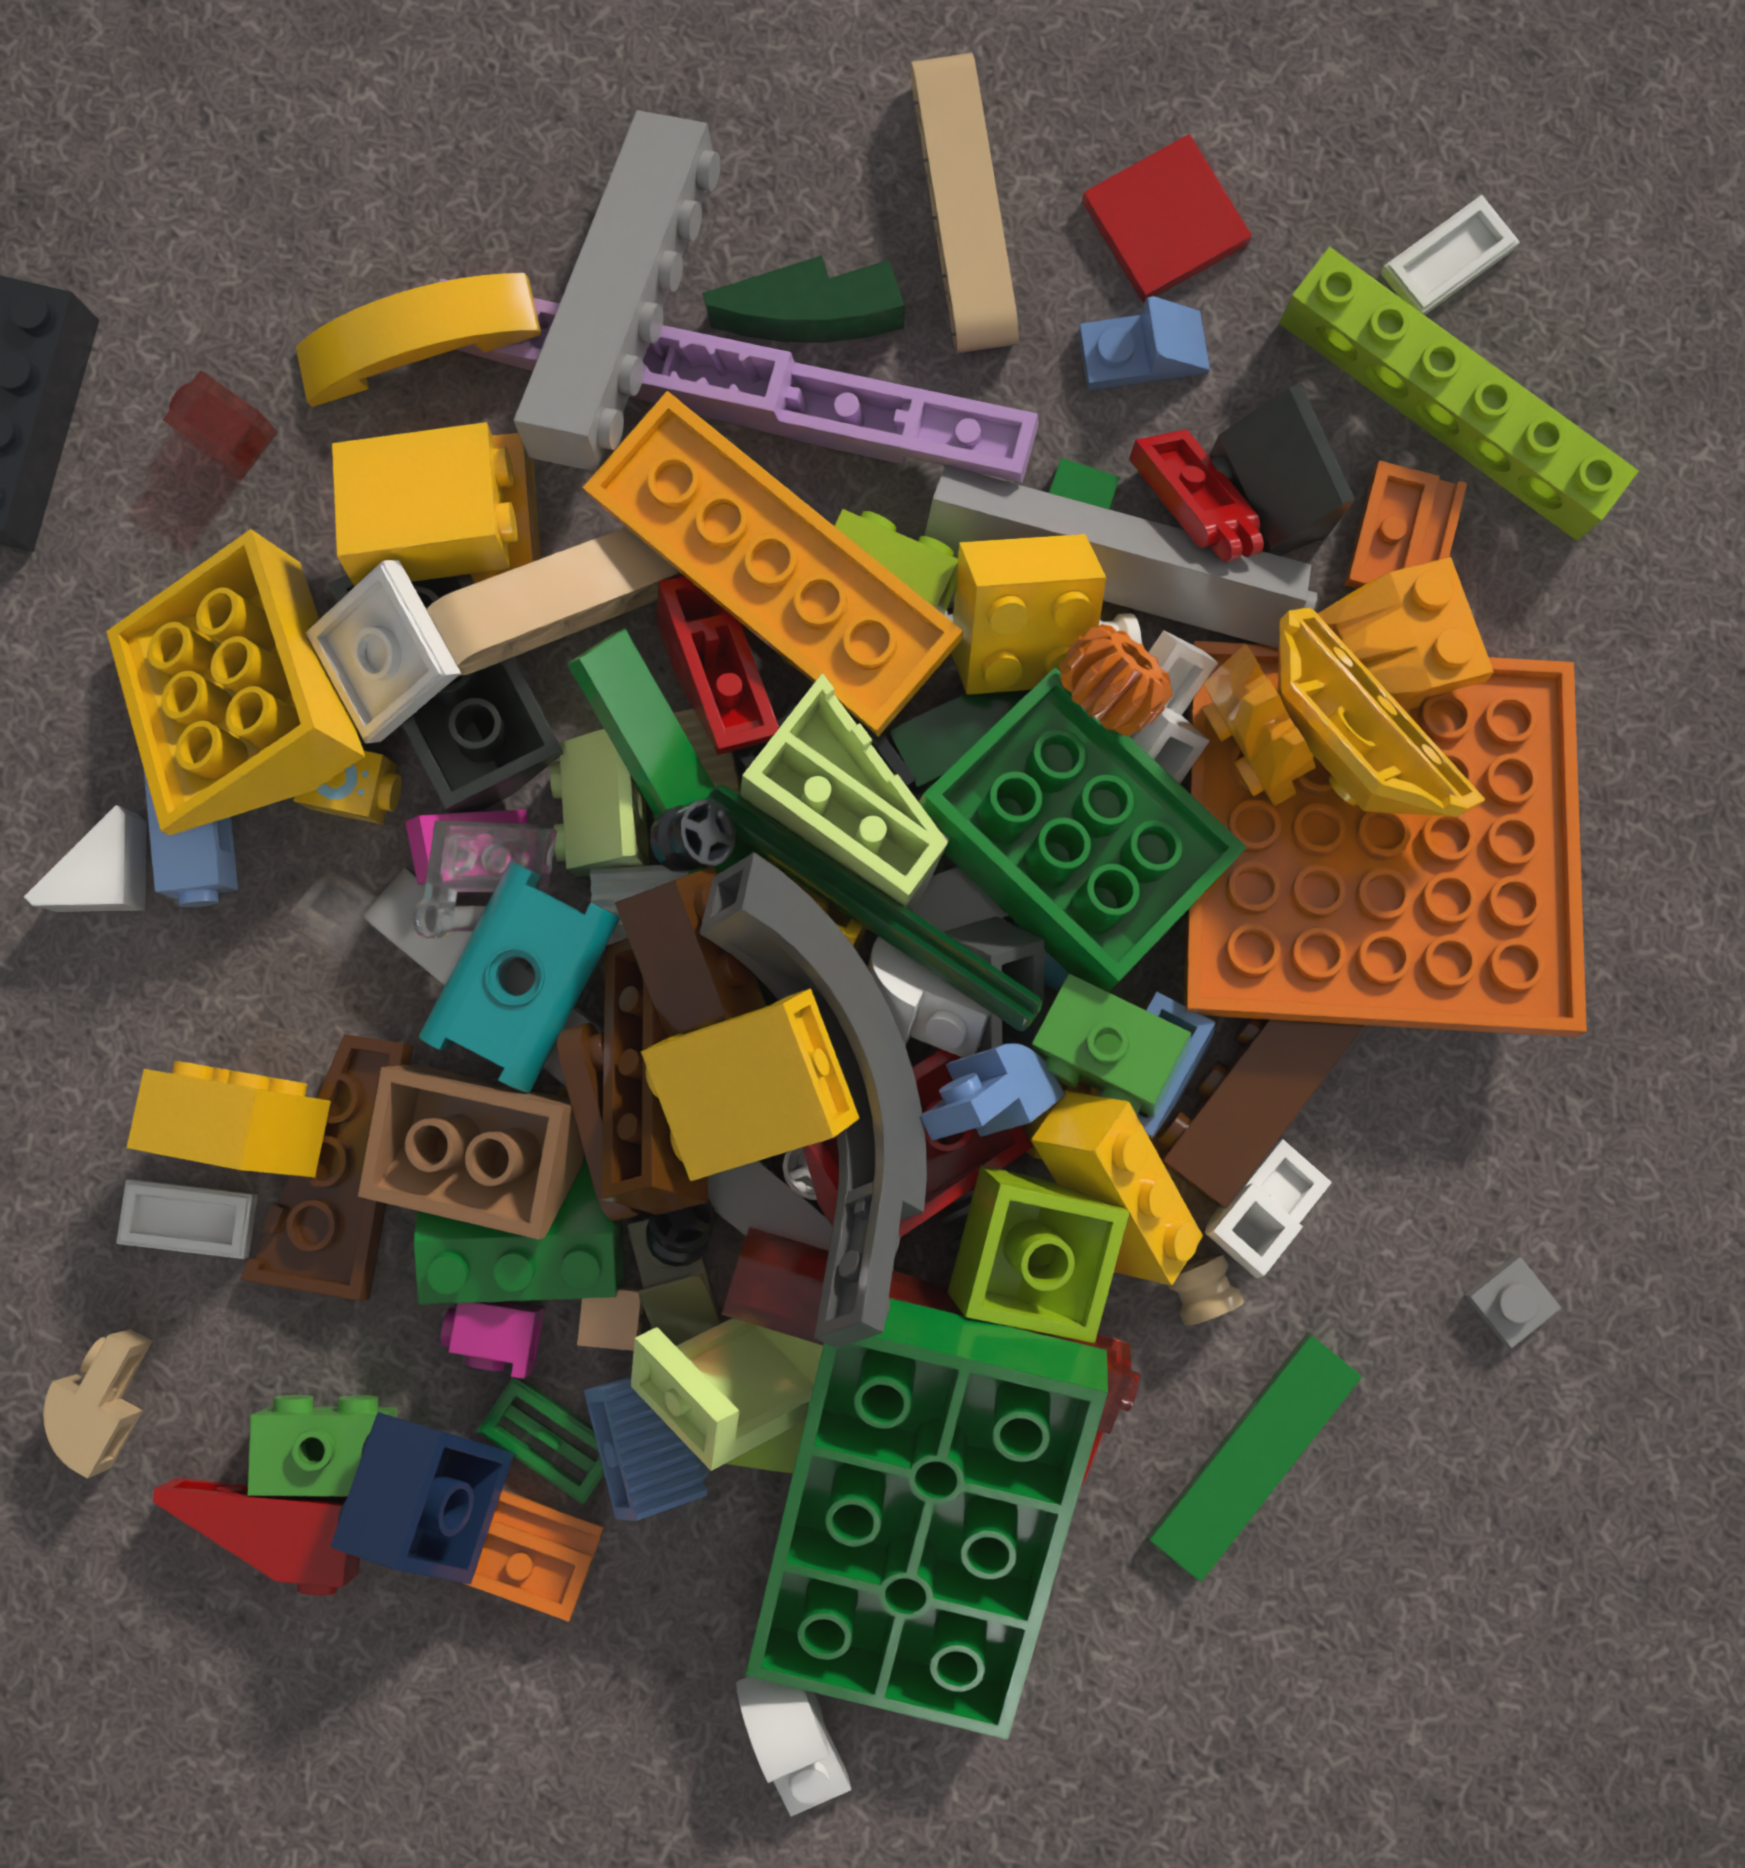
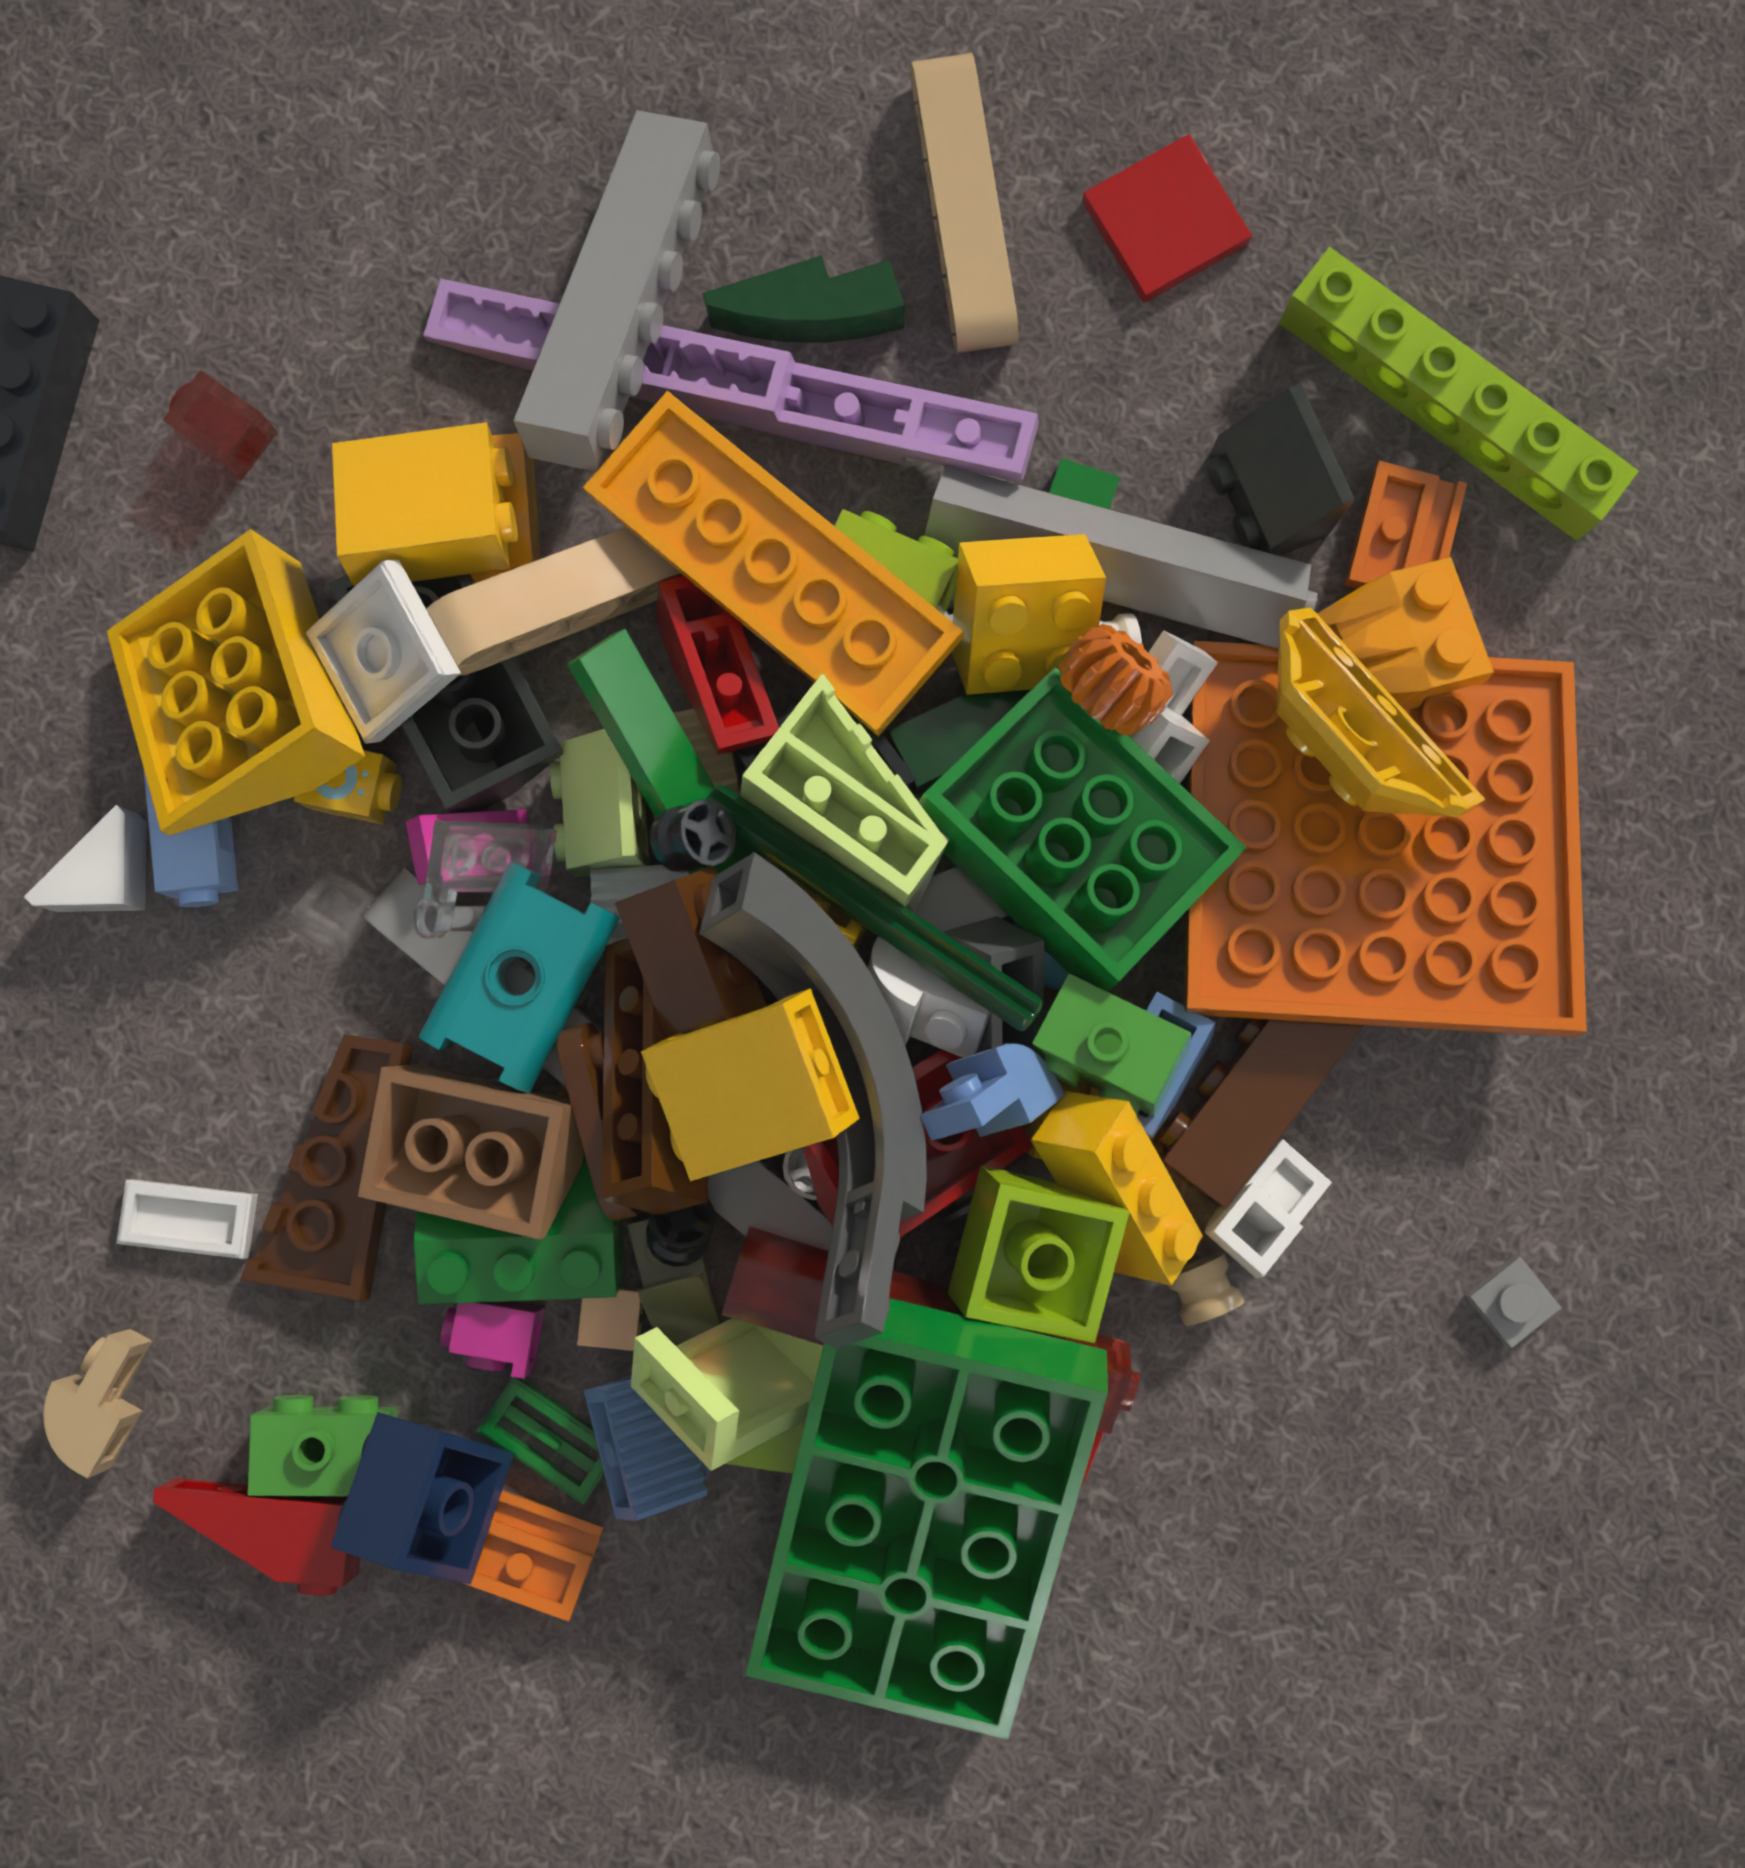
(229, 1120): yellow brick -> none
(414, 327): yellow slope -> none
(792, 1743): white brick -> none
(1146, 347): medium blue slope -> none
(1198, 494): red hinge -> none
(1254, 1457): green tile -> none
(1255, 716): light orange plate -> none
(1450, 256): white tile -> none

